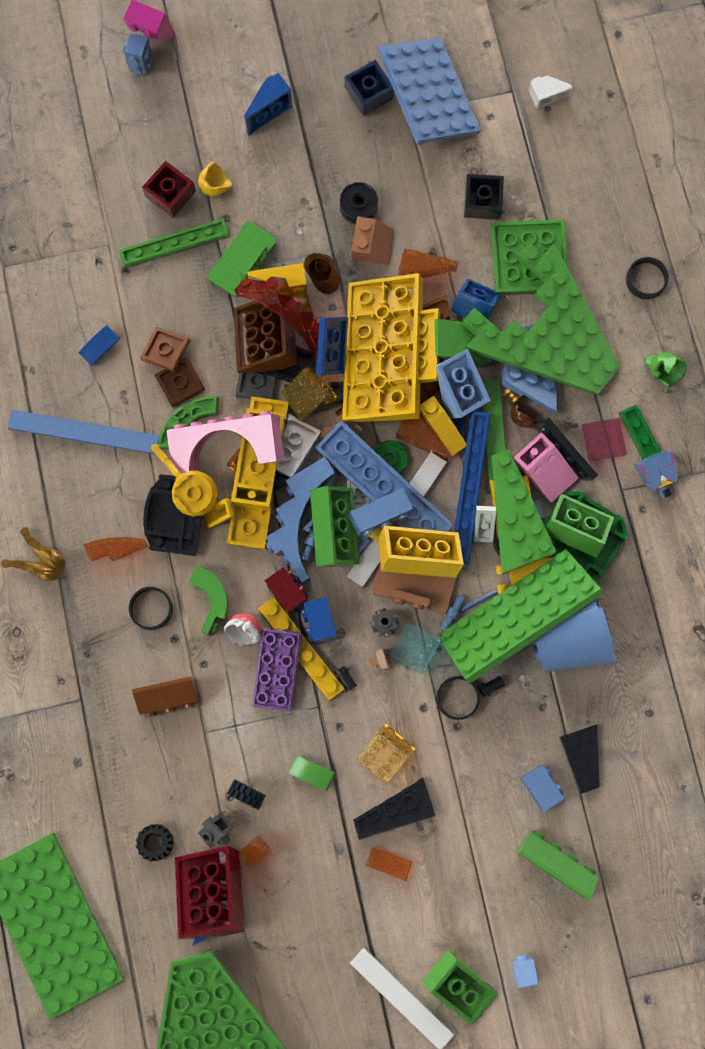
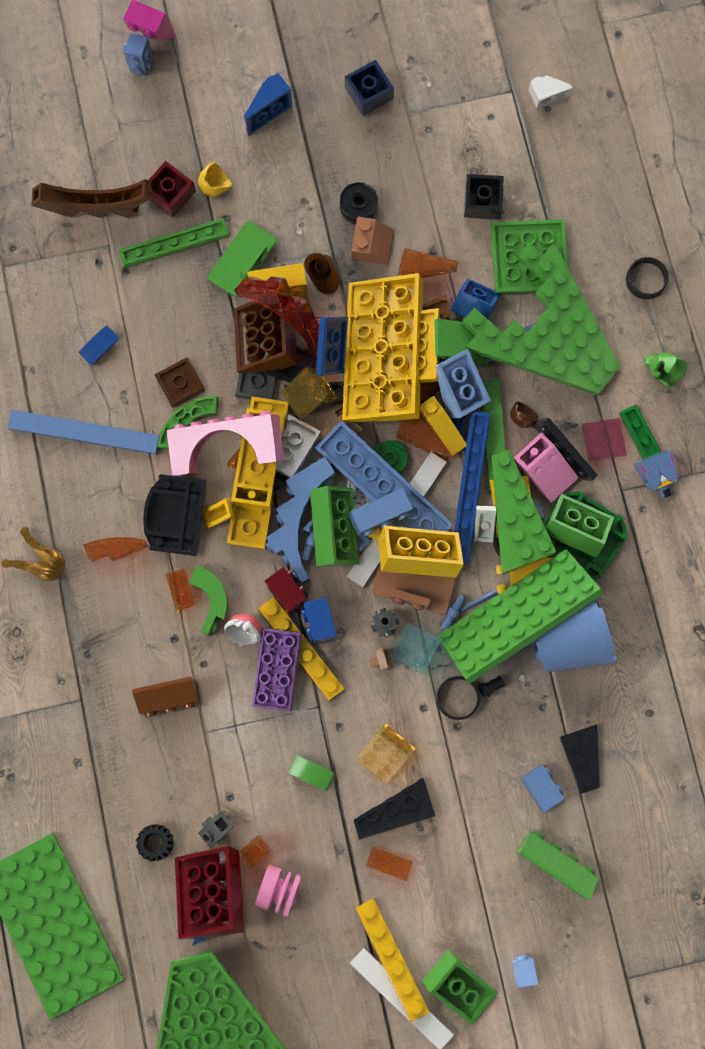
(97, 203): none -> reddish brown arch
(136, 594): black tyre -> none
(165, 349): dark orange tile -> none
(180, 589): none -> clear orange slope
(192, 491): yellow piece -> none
(246, 794): black wheel -> none
(278, 890): none -> bright pink wheel
(345, 678): black pin -> none
(392, 960): none -> yellow plate
(428, 90): medium blue plate -> none
(512, 396): pearl gold wheel -> none
(538, 388): medium blue wing -> none

